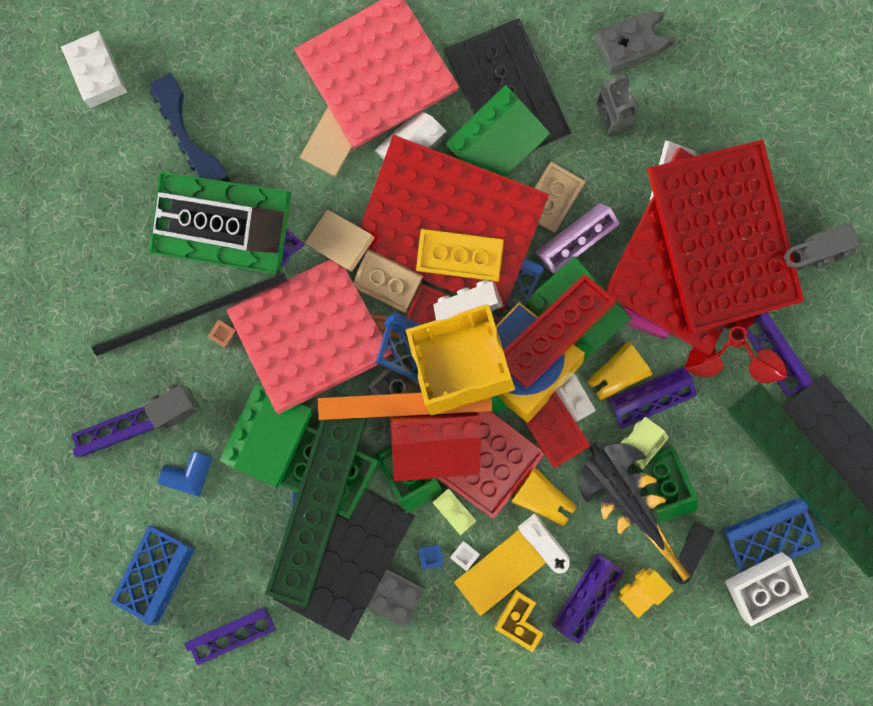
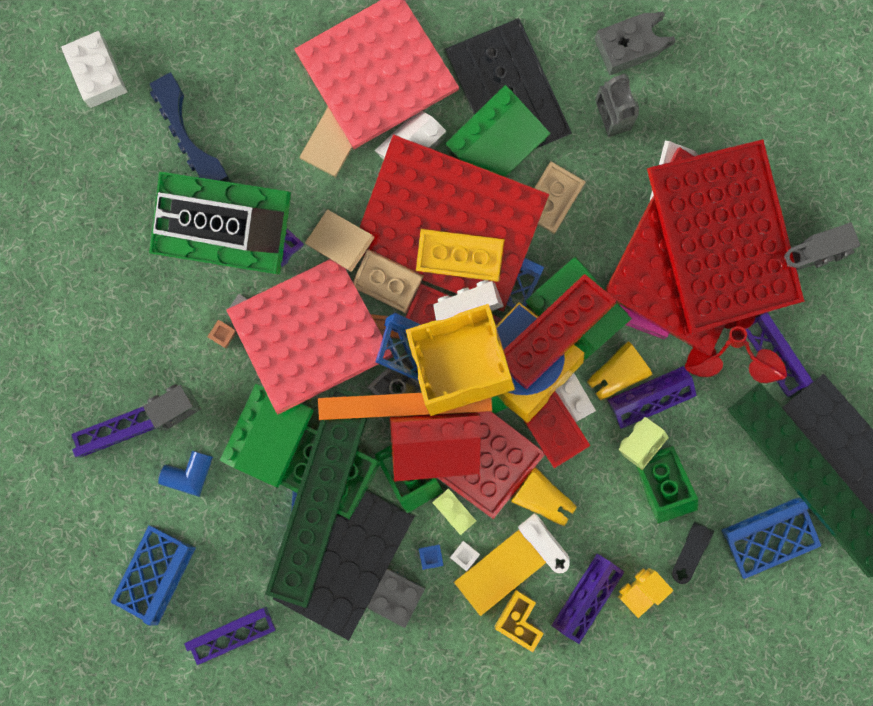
(189, 314): black axle -> none
(577, 237): lavender brick -> none
(609, 471): black animal -> none
(766, 588): white brick -> none

